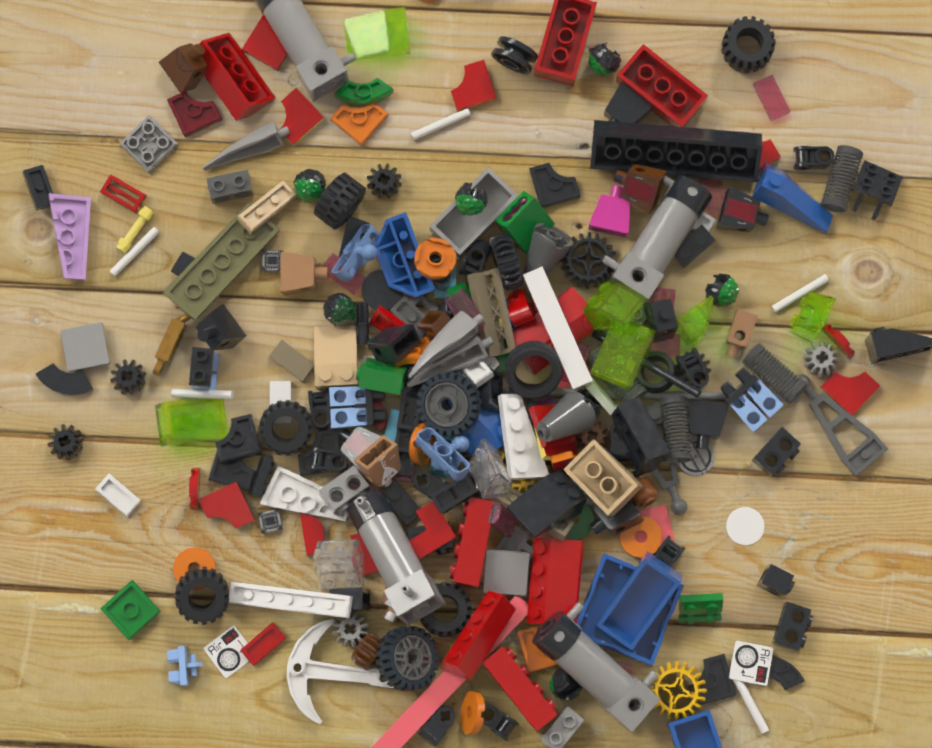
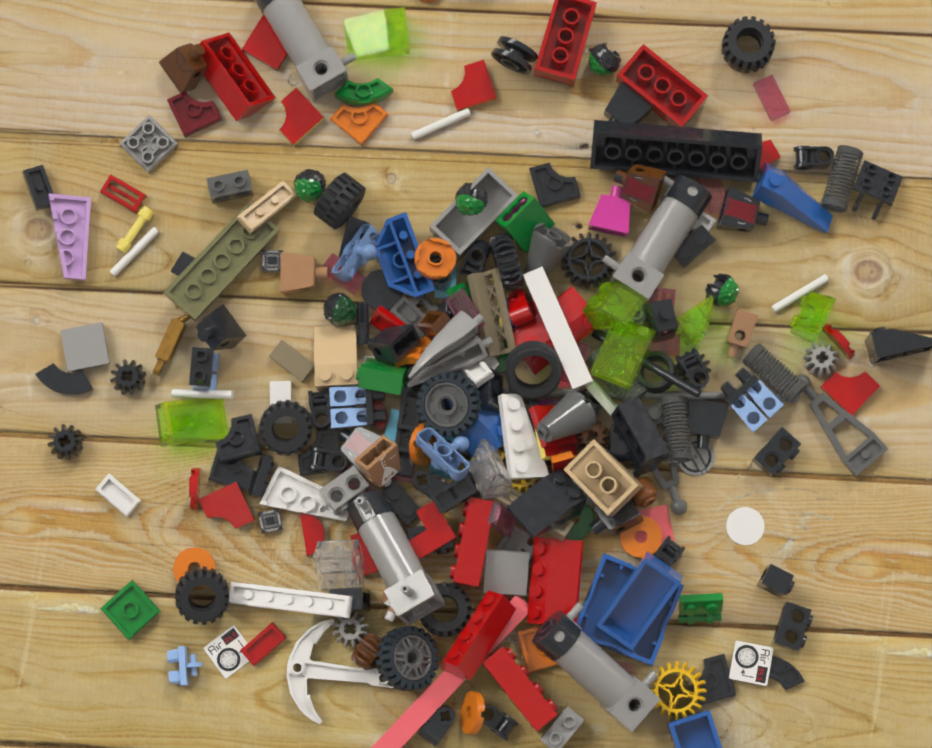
(256, 143): light grey piece -> none
(378, 186): black gear -> none
(564, 686): black piece -> none
(751, 706): white bar -> none

